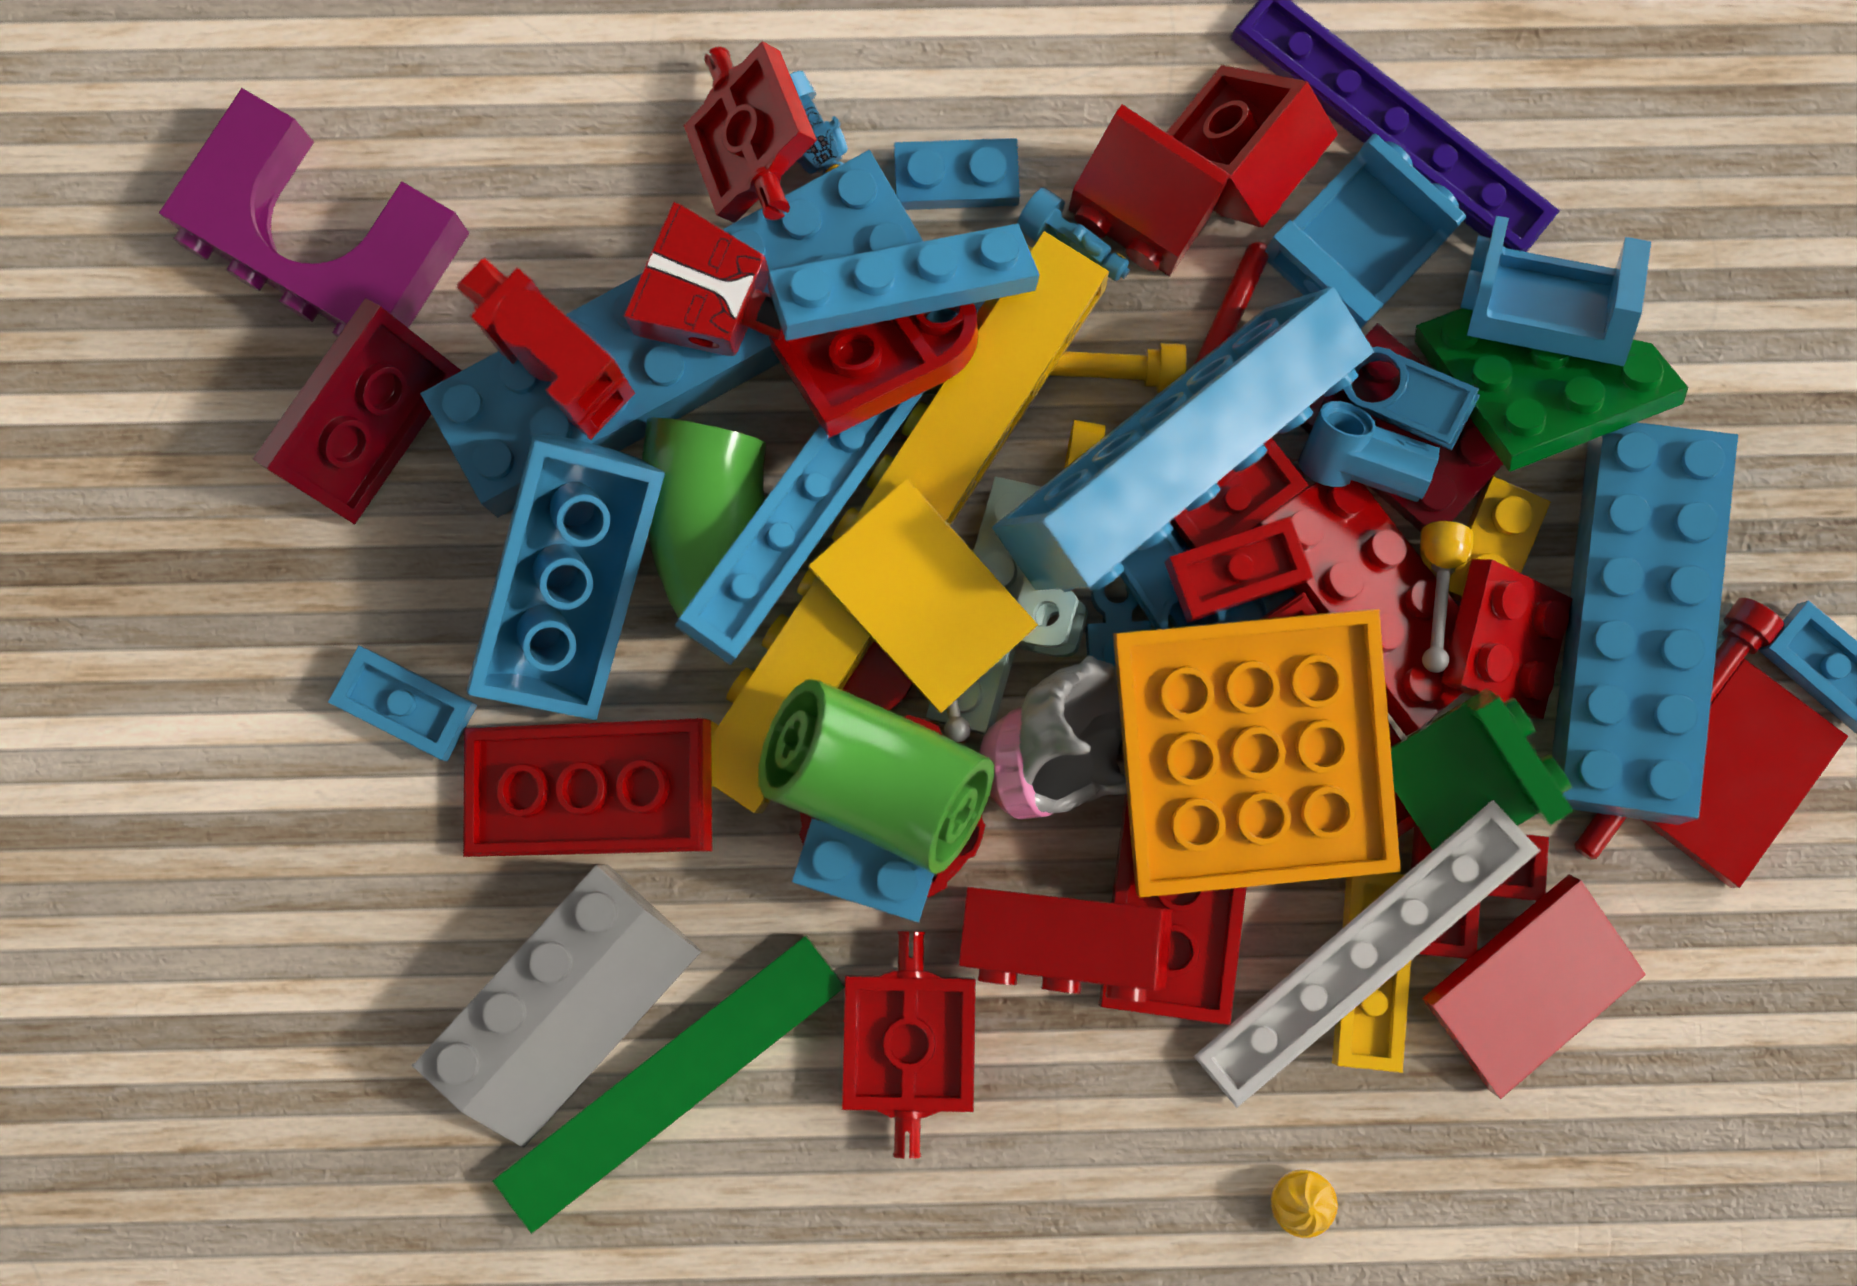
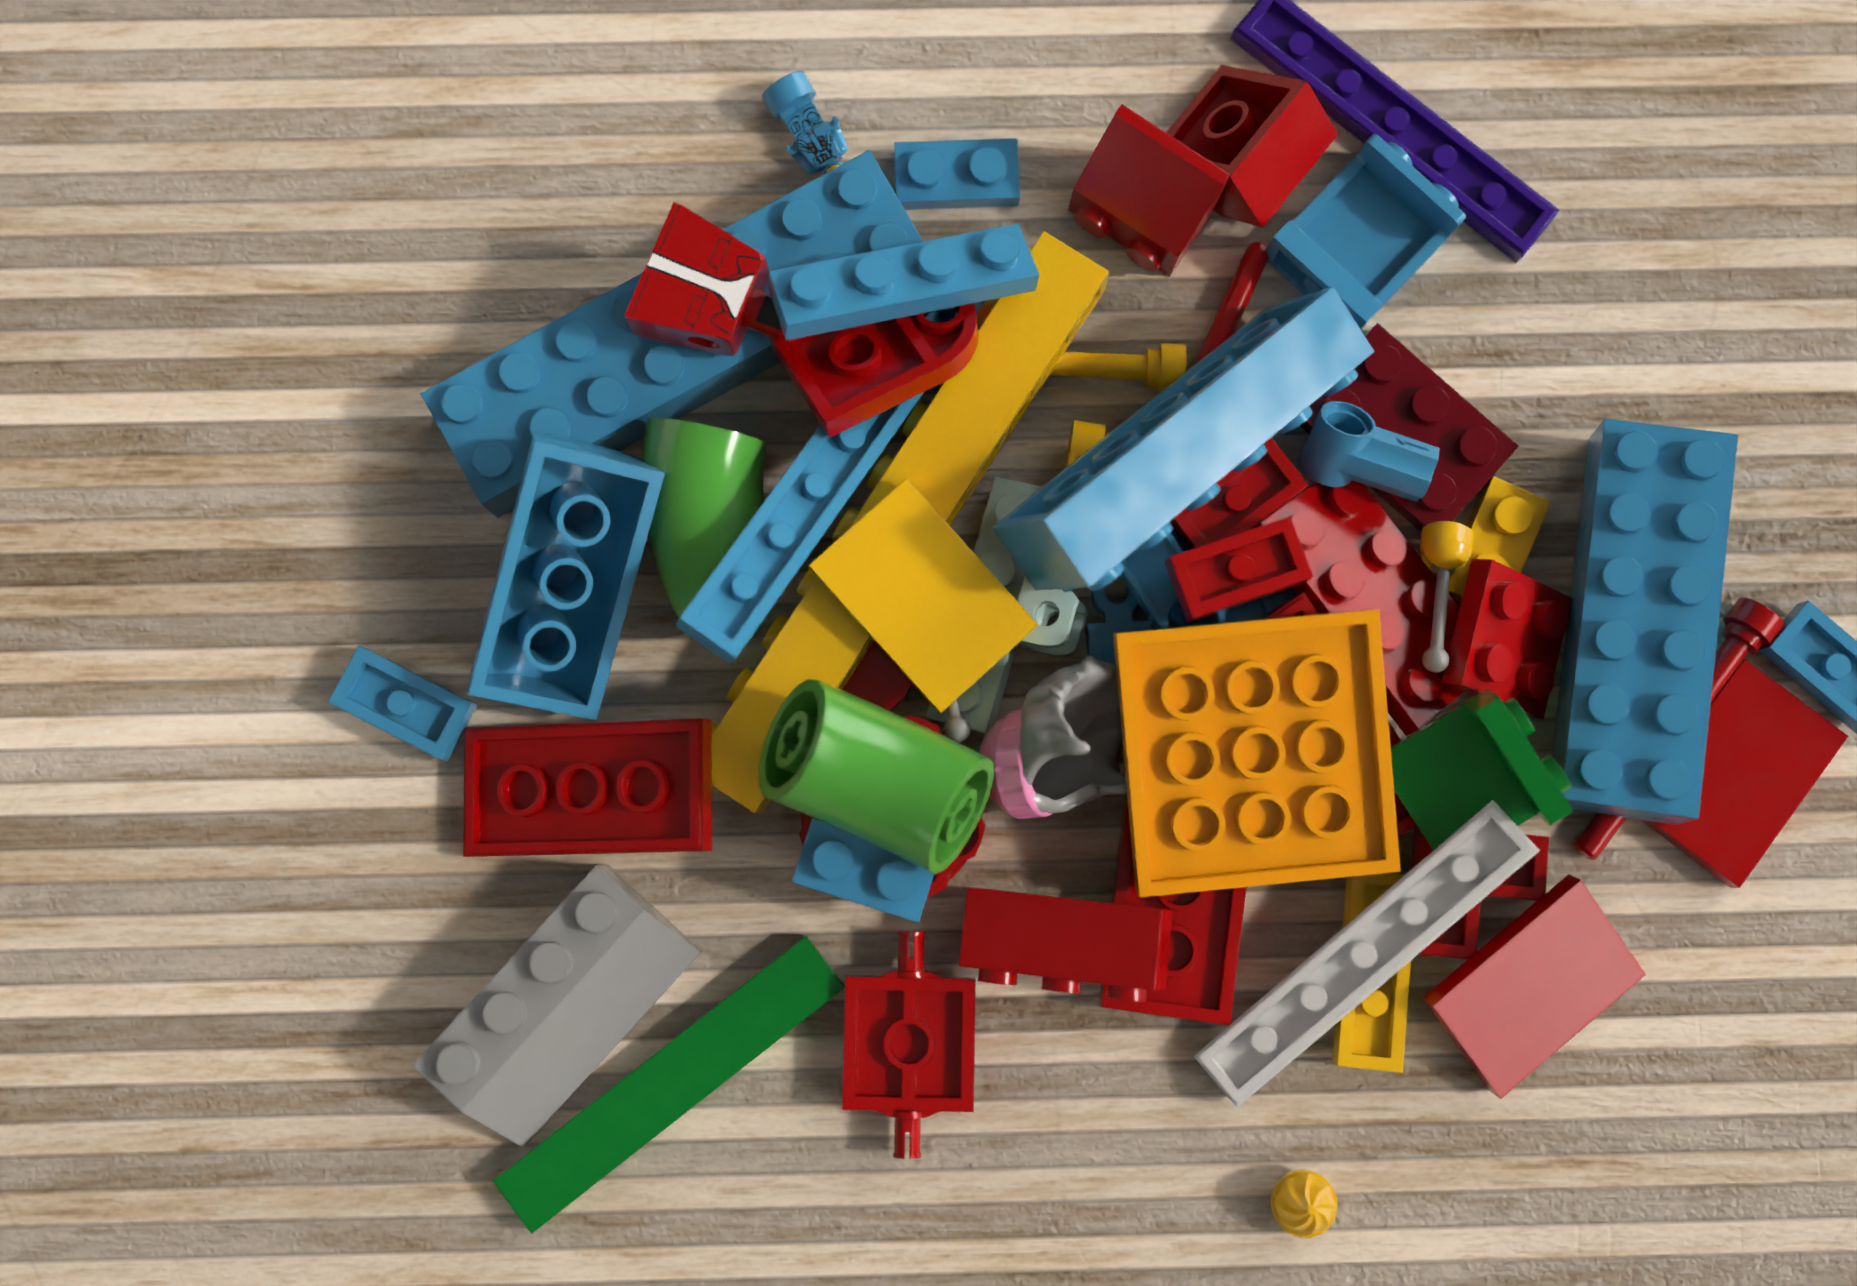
(228, 209): magenta arch -> none
(356, 412): dark red plate -> none
(547, 344): red hips -> none
(748, 132): red plate -> none
(1045, 214): dark azure piece -> none
(1425, 401): dark azure piece -> none
(1546, 400): green plate -> none
(1555, 300): dark azure panel -> none

